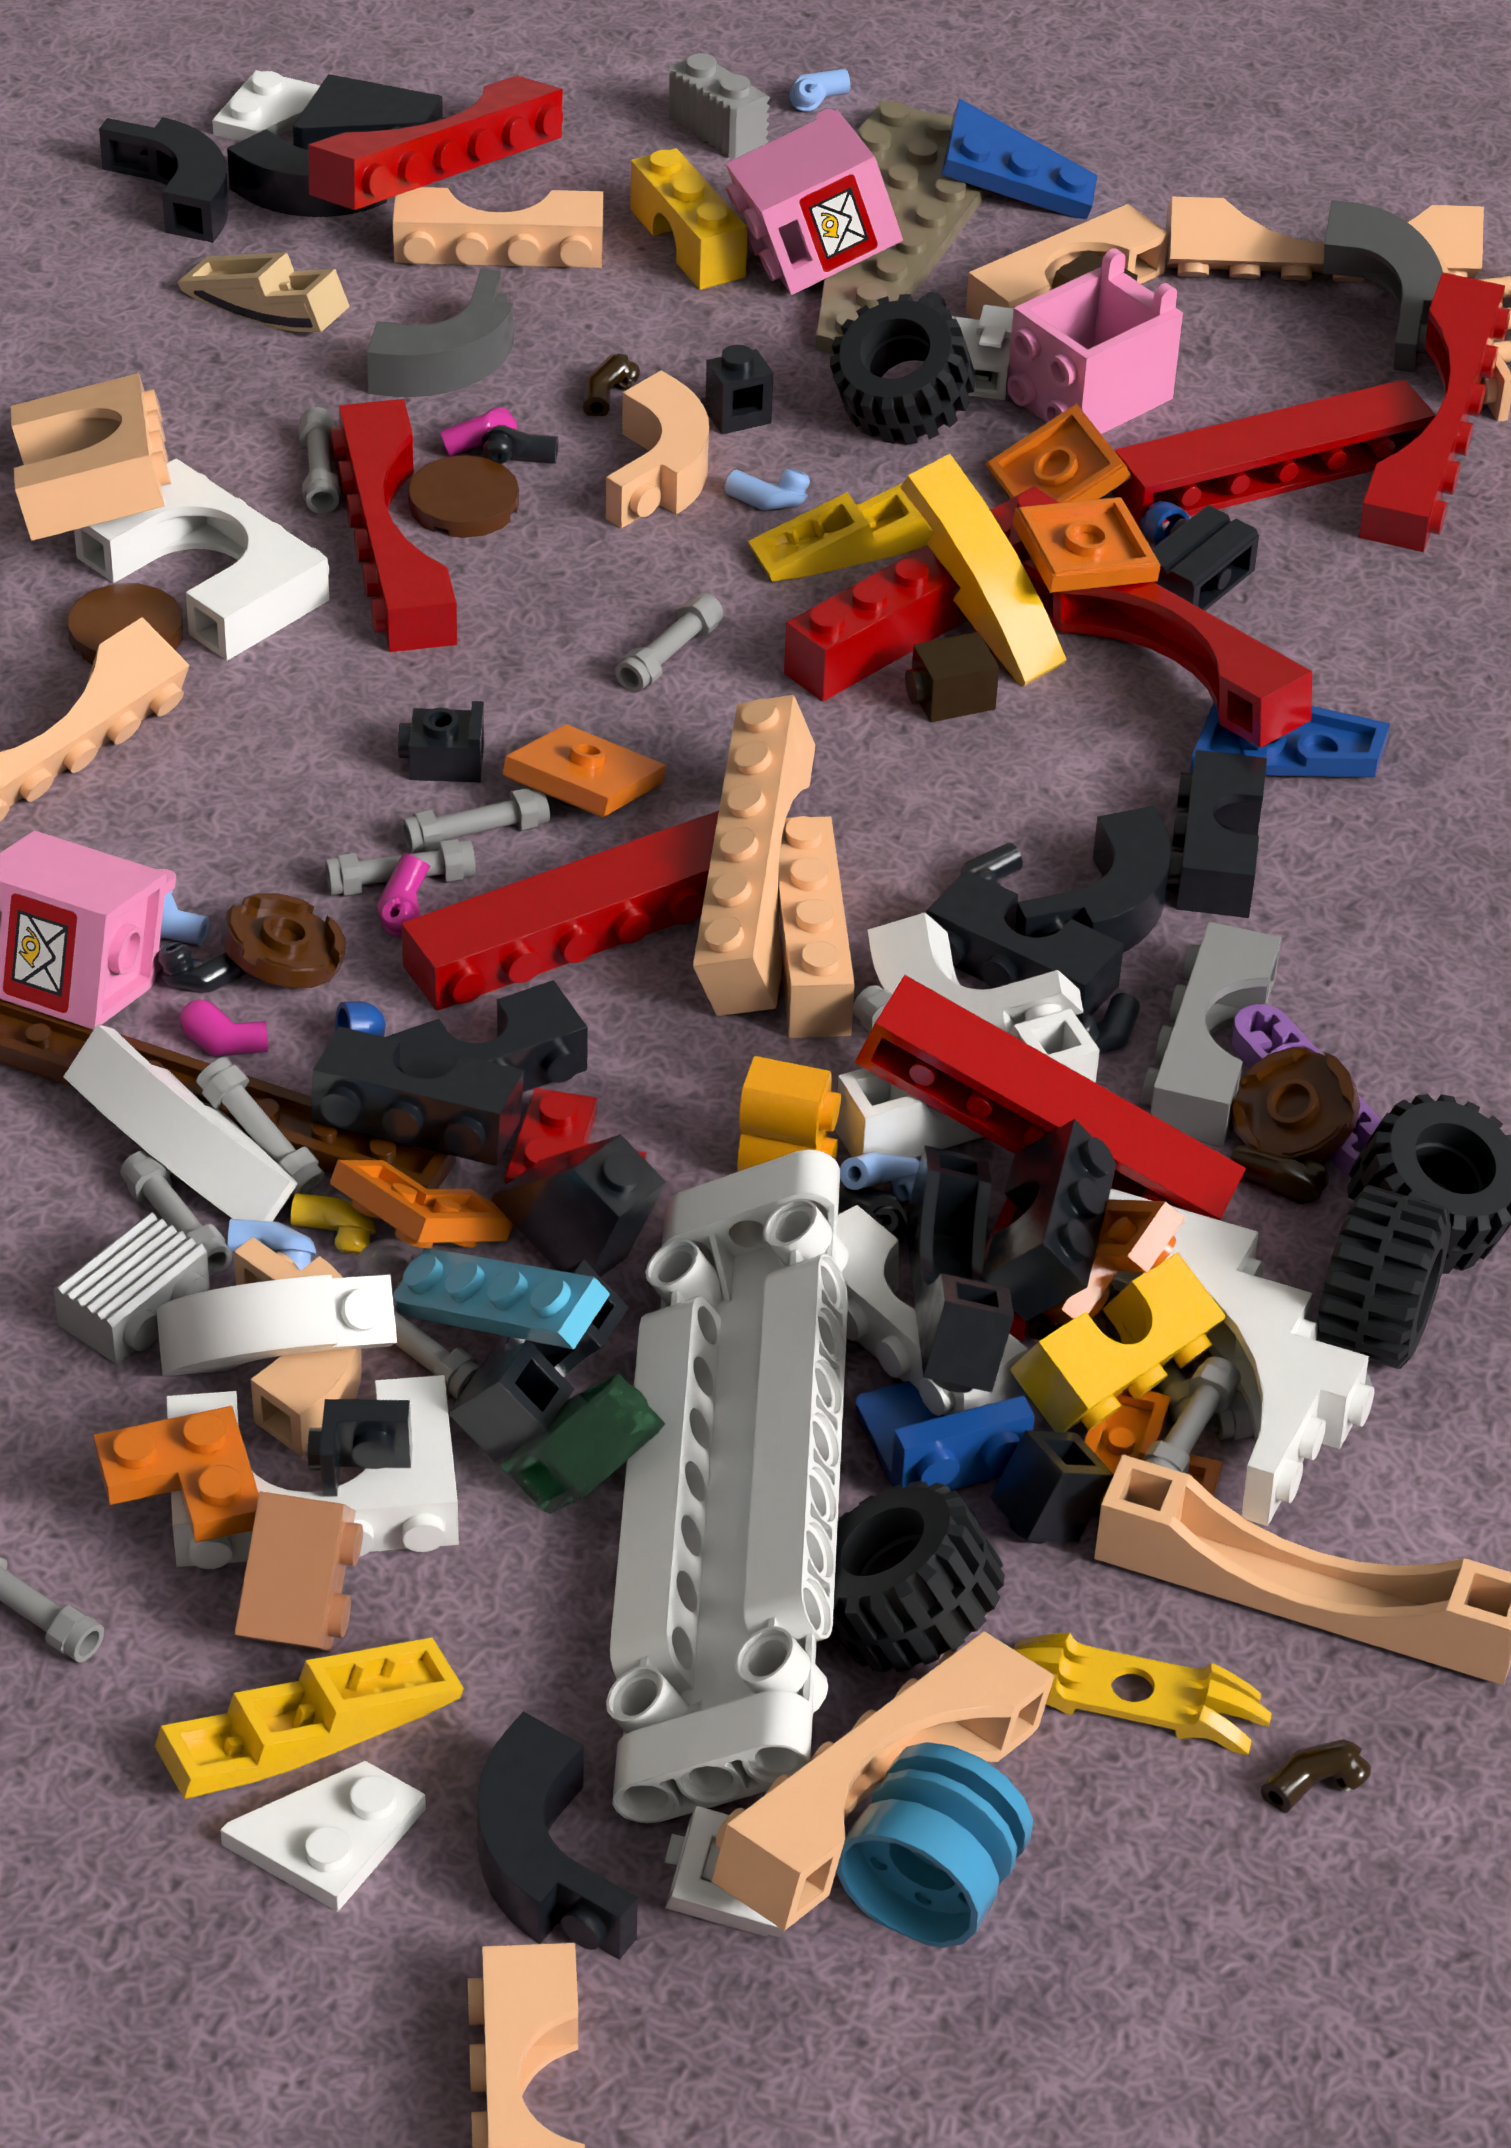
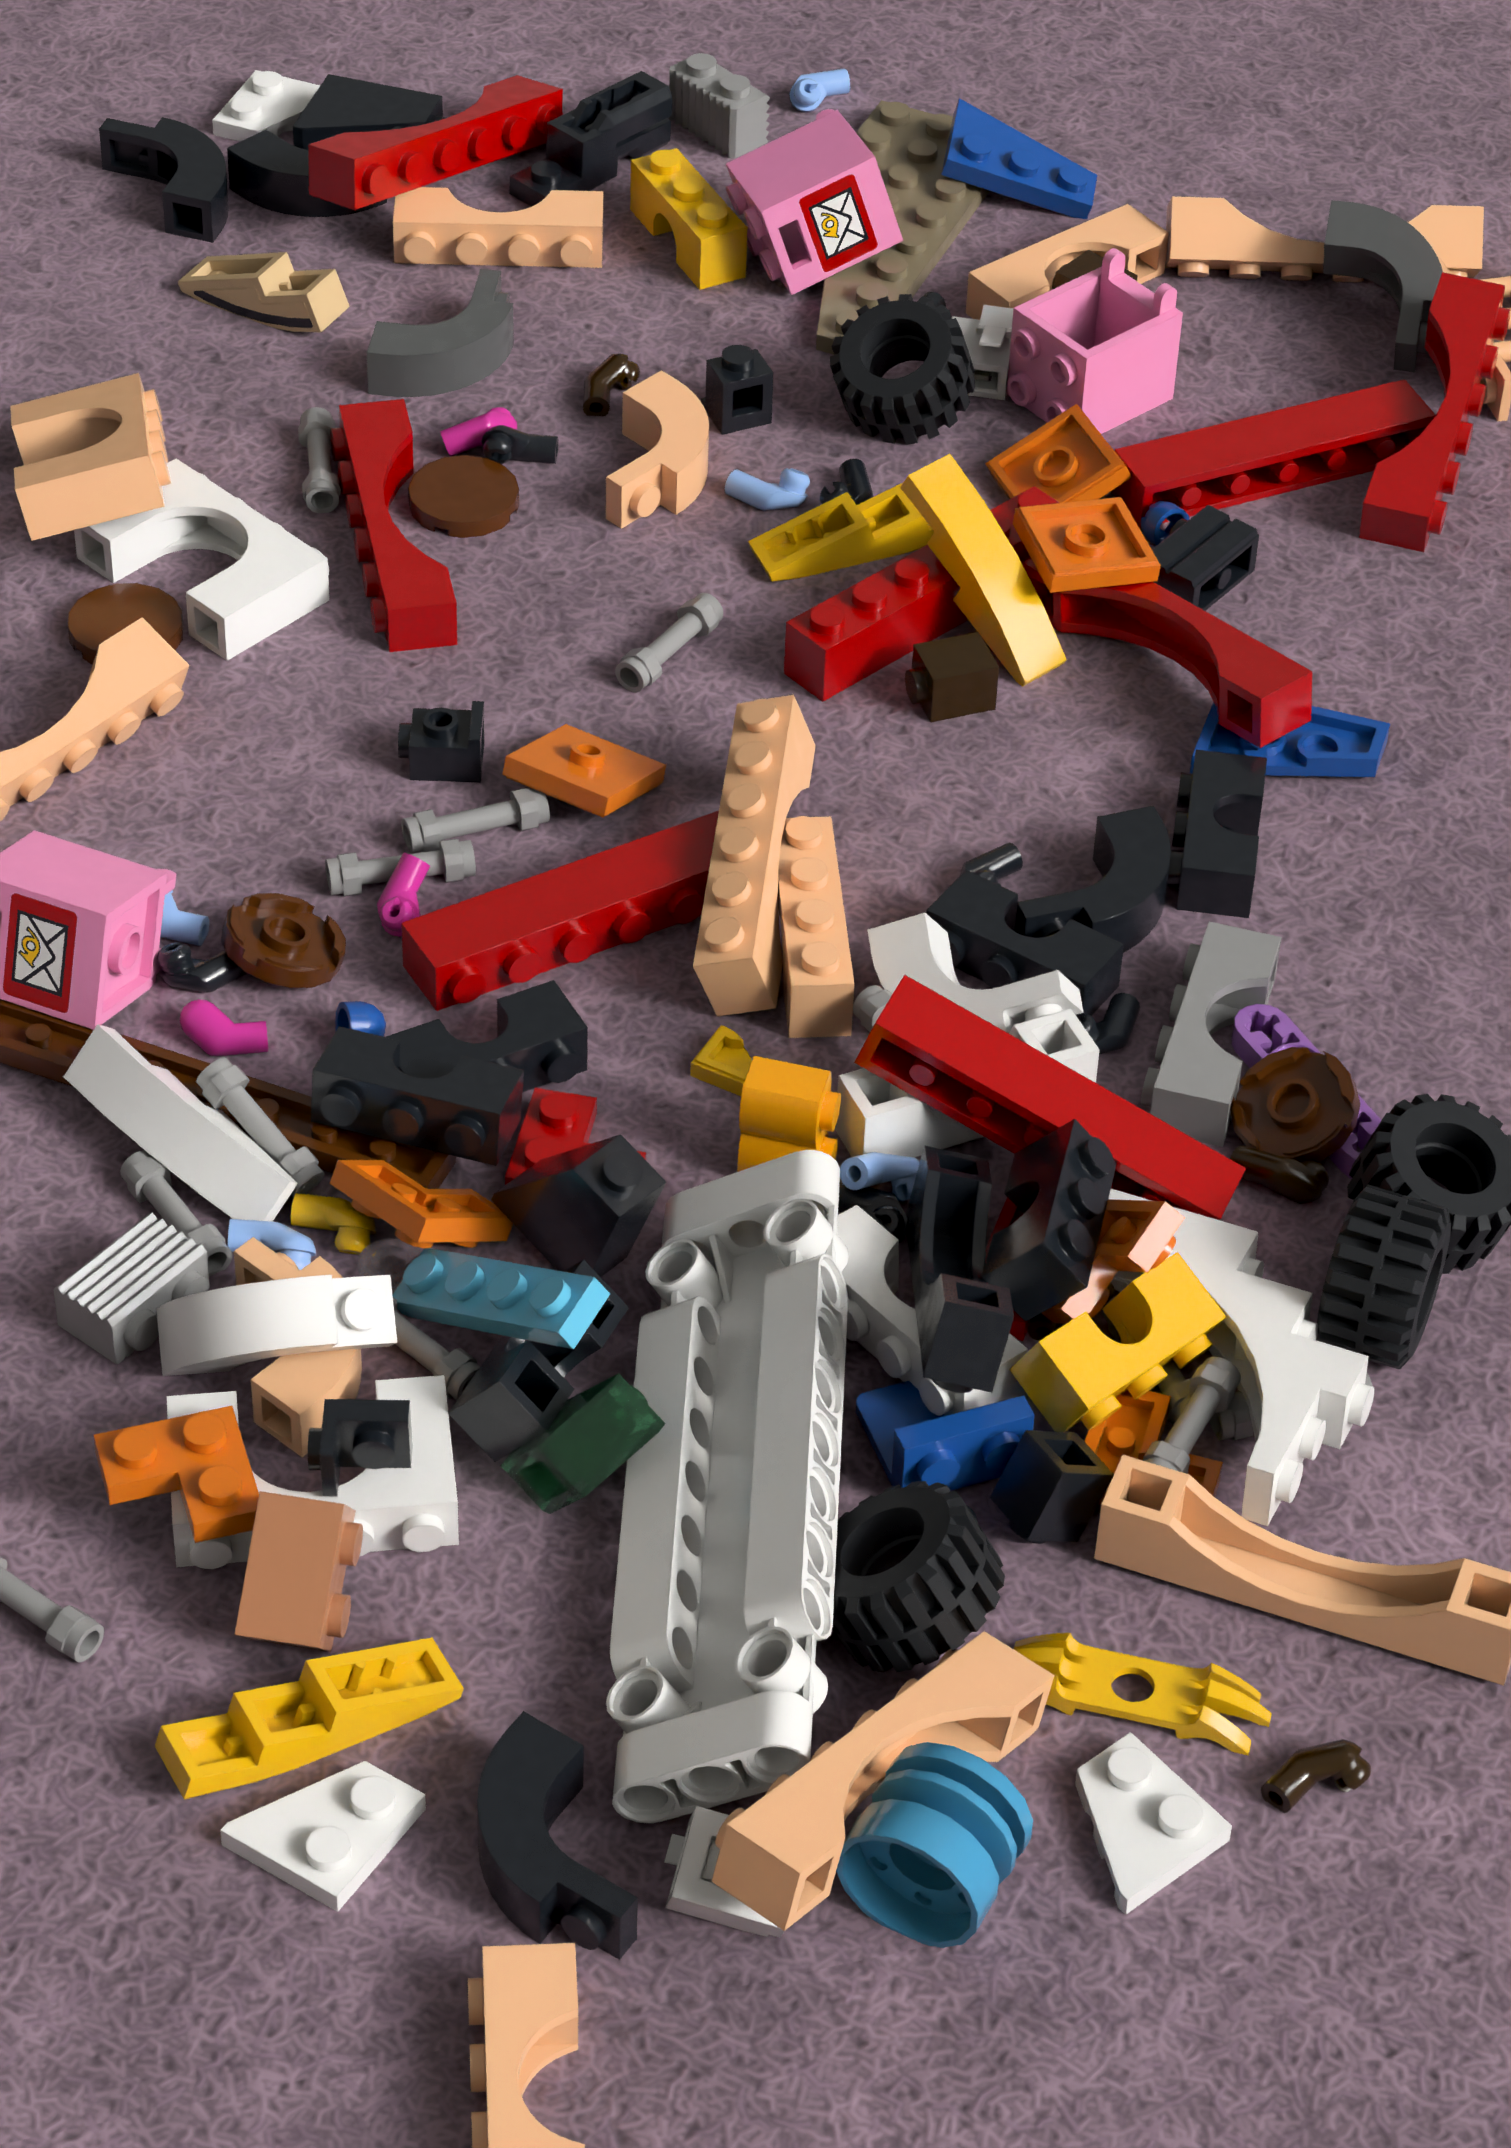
(592, 138): none -> black plate
(722, 1061): none -> yellow tile
(853, 480): none -> black arm
(1145, 1820): none -> white wing

